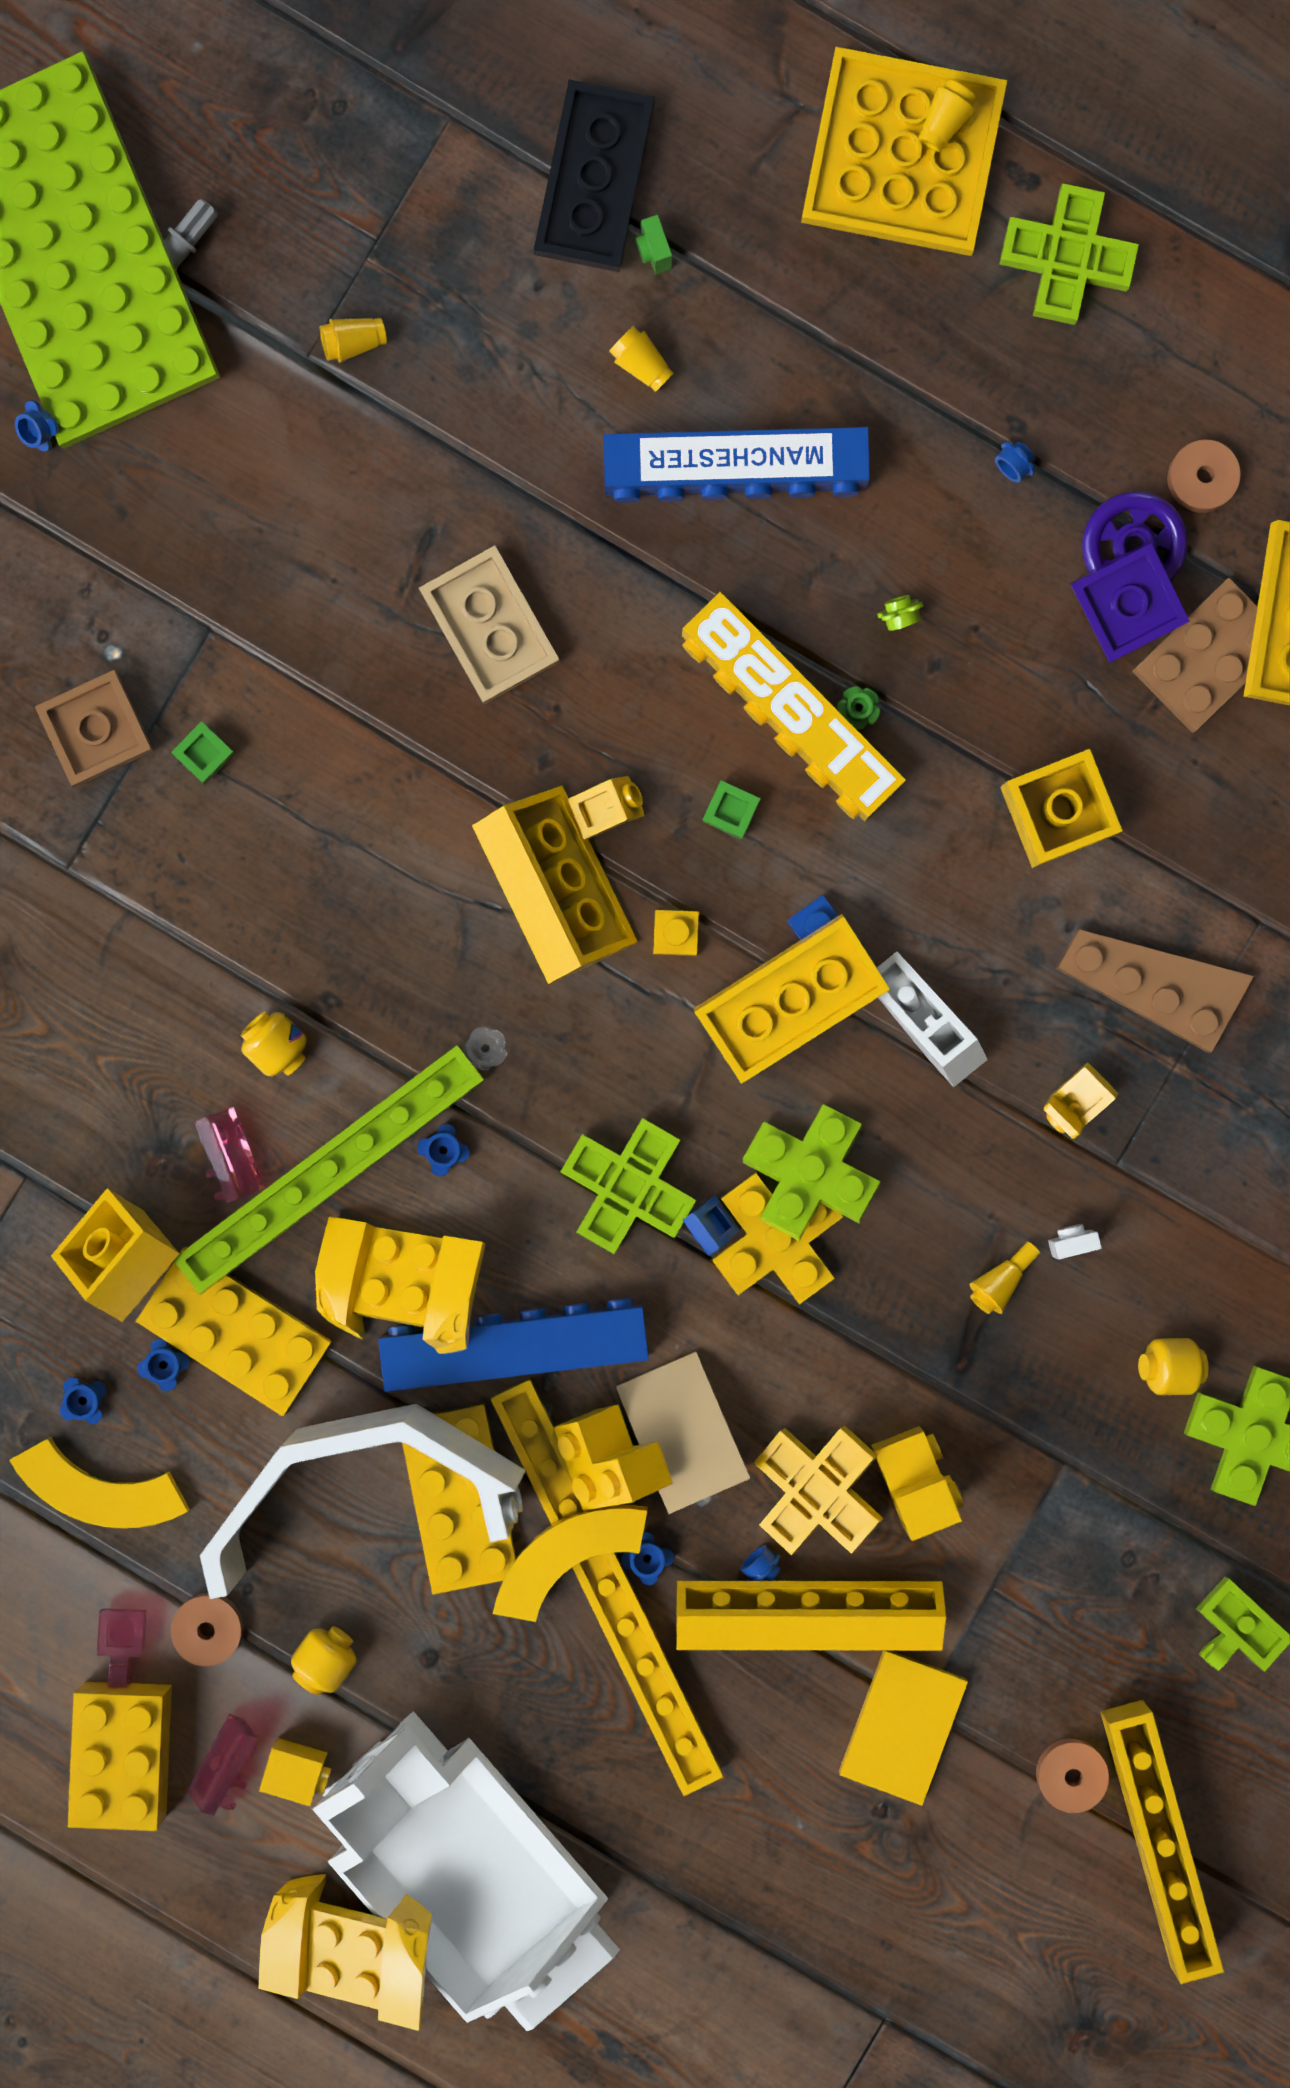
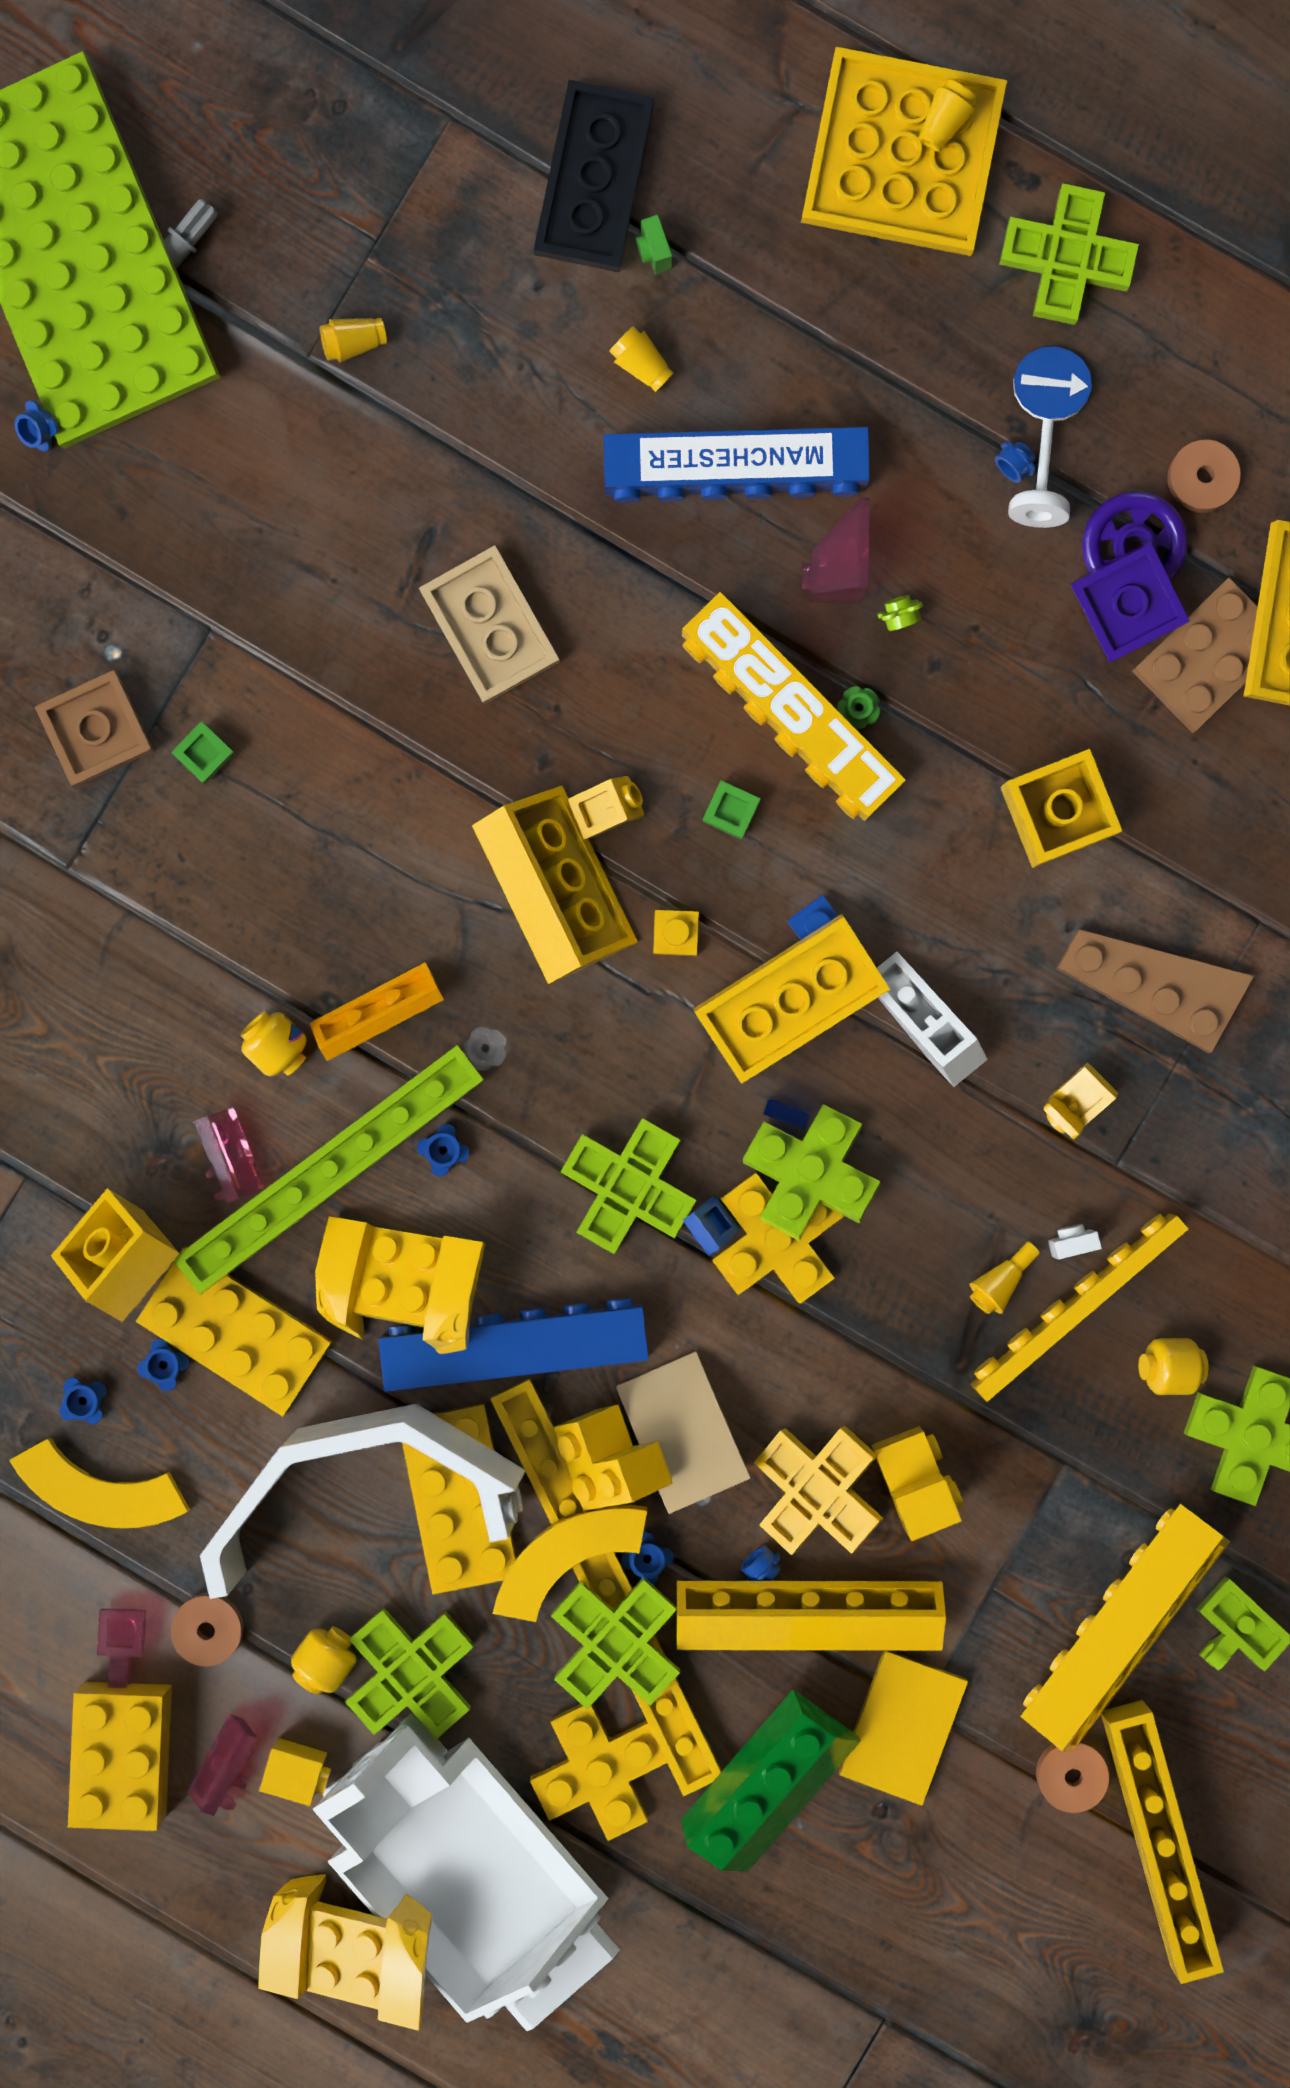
(376, 1011): none -> light orange plate
(410, 1673): none -> lime plate
(598, 1770): none -> yellow plate
(615, 1643): none -> lime plate
(767, 1784): none -> green slope
(785, 1113): none -> clear blue tile
(841, 560): none -> clear pink slope
(1050, 387): none -> piece
(1091, 1293): none -> yellow plate
(1124, 1628): none -> yellow brick

